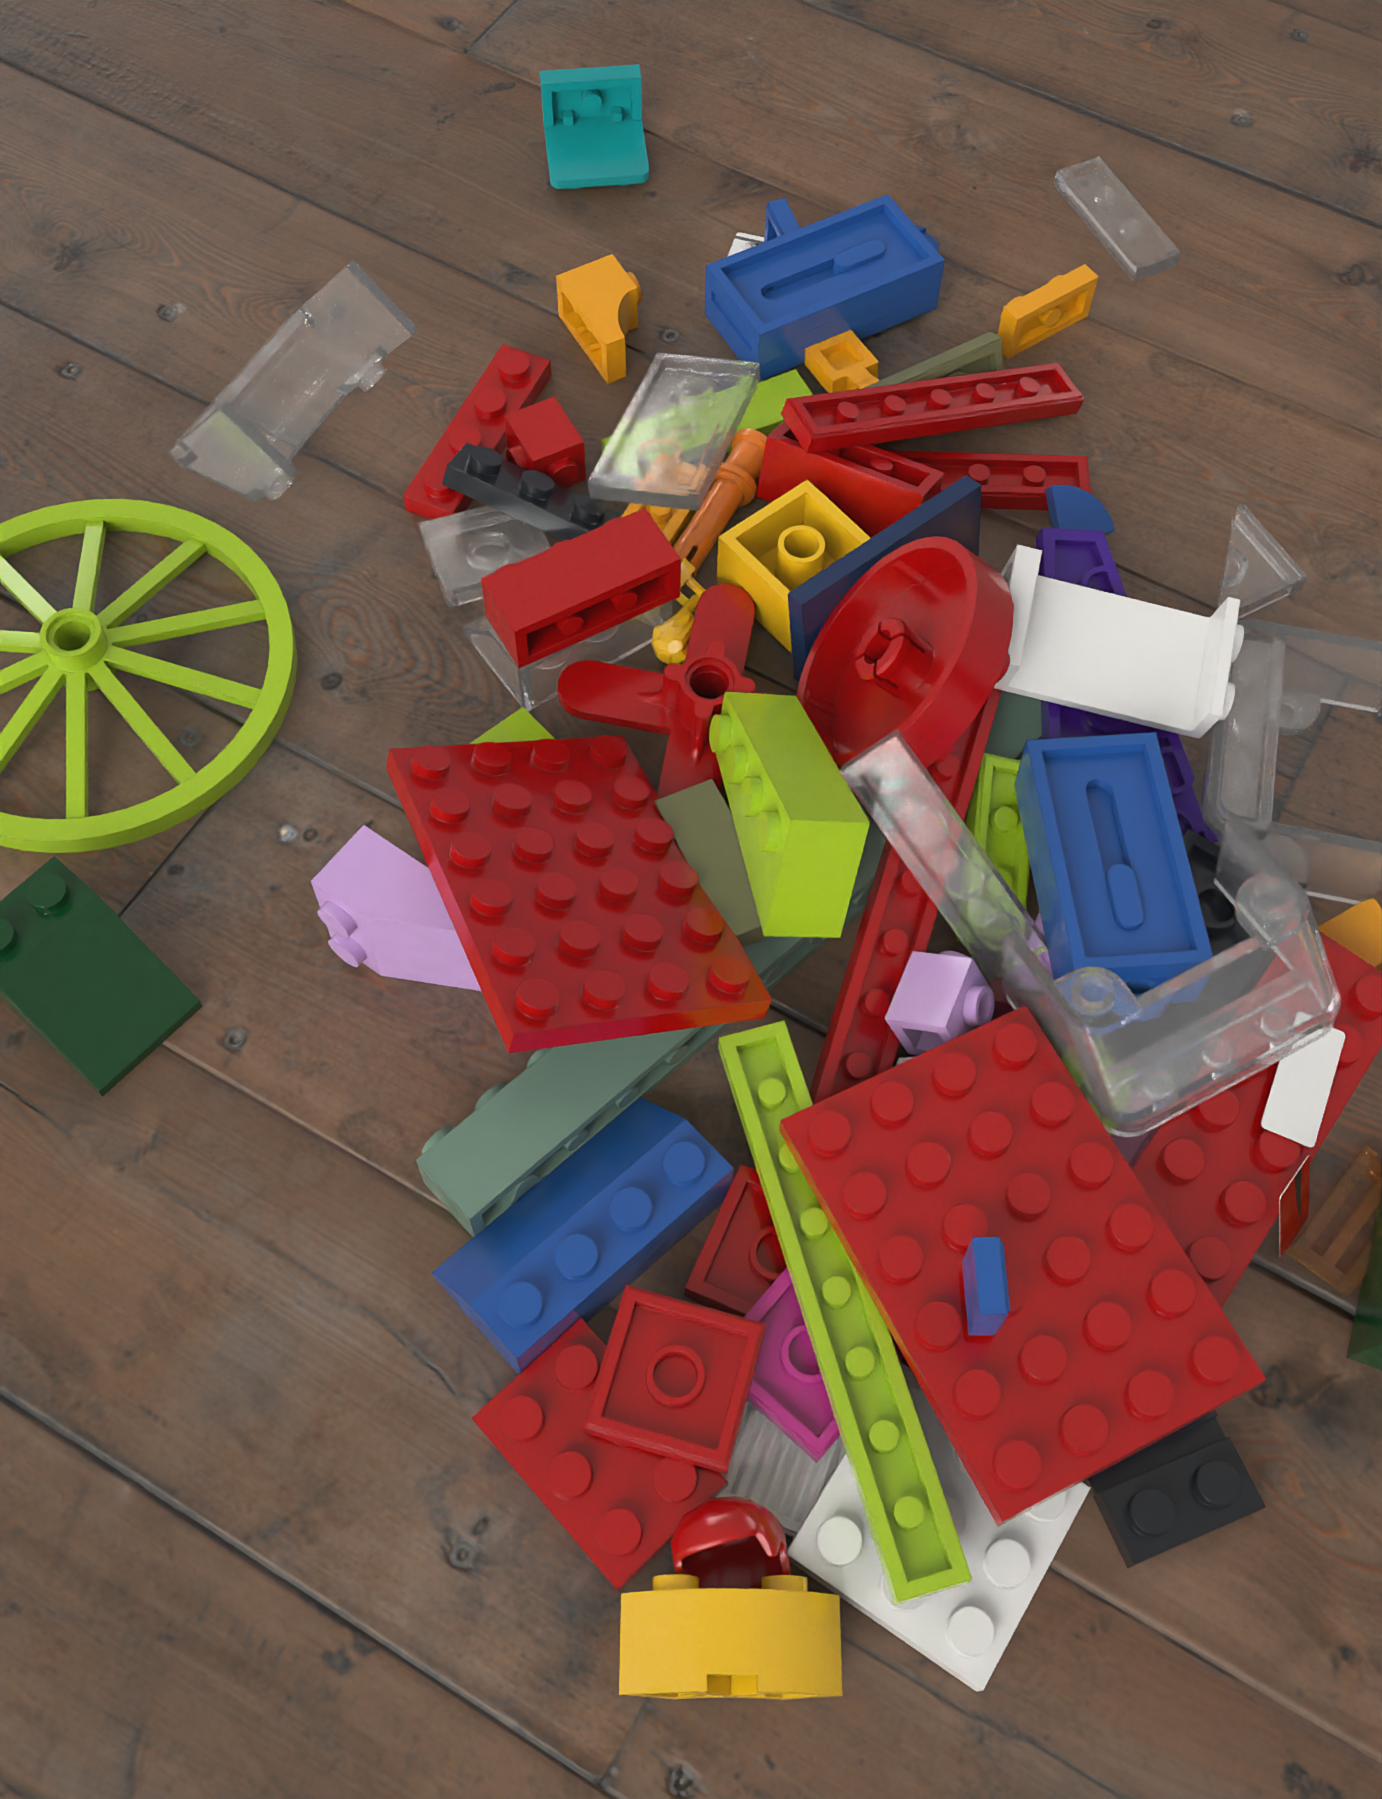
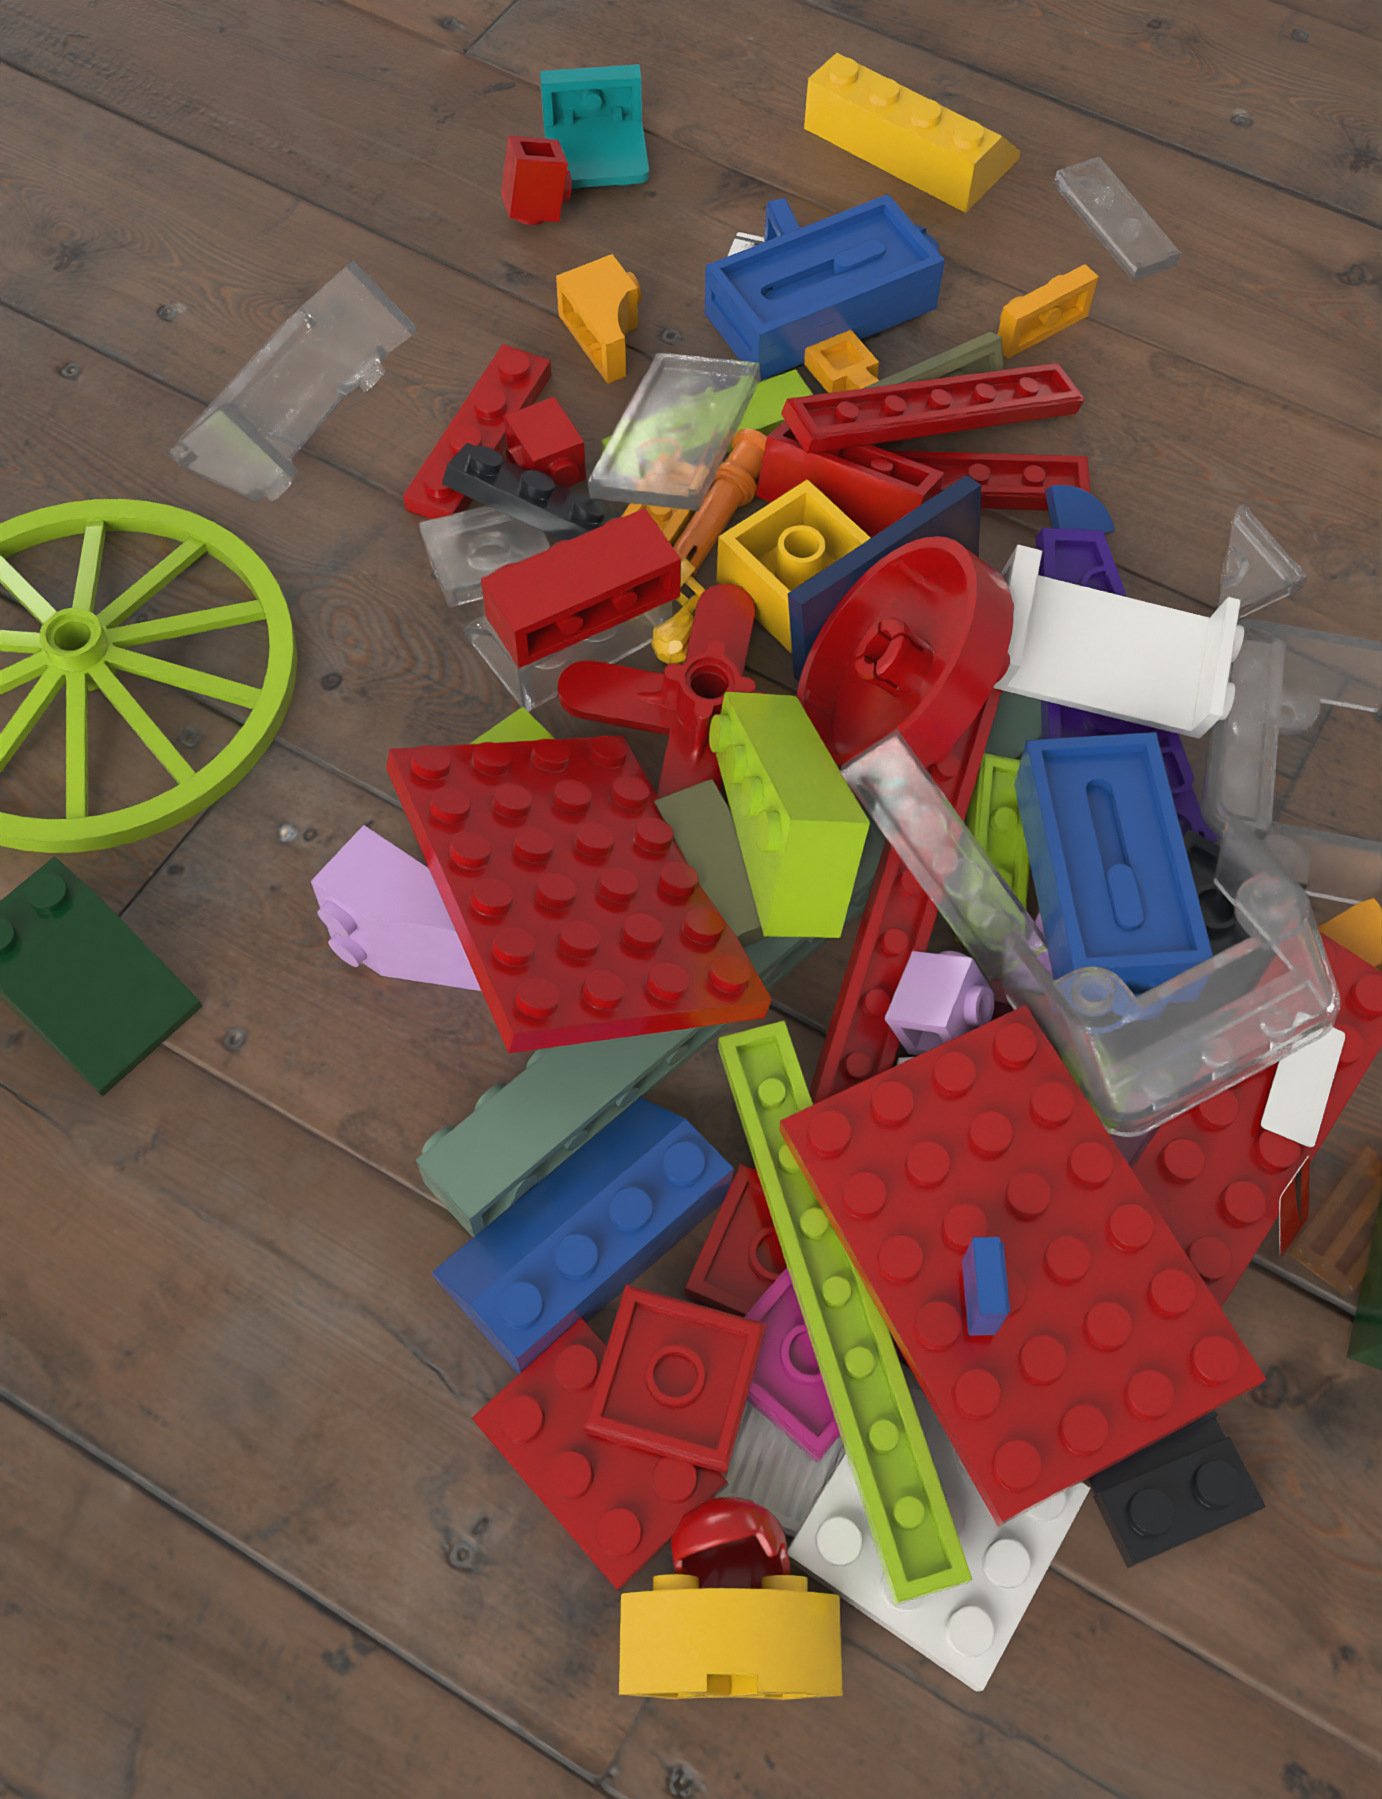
(535, 180): none -> red brick
(905, 133): none -> yellow slope

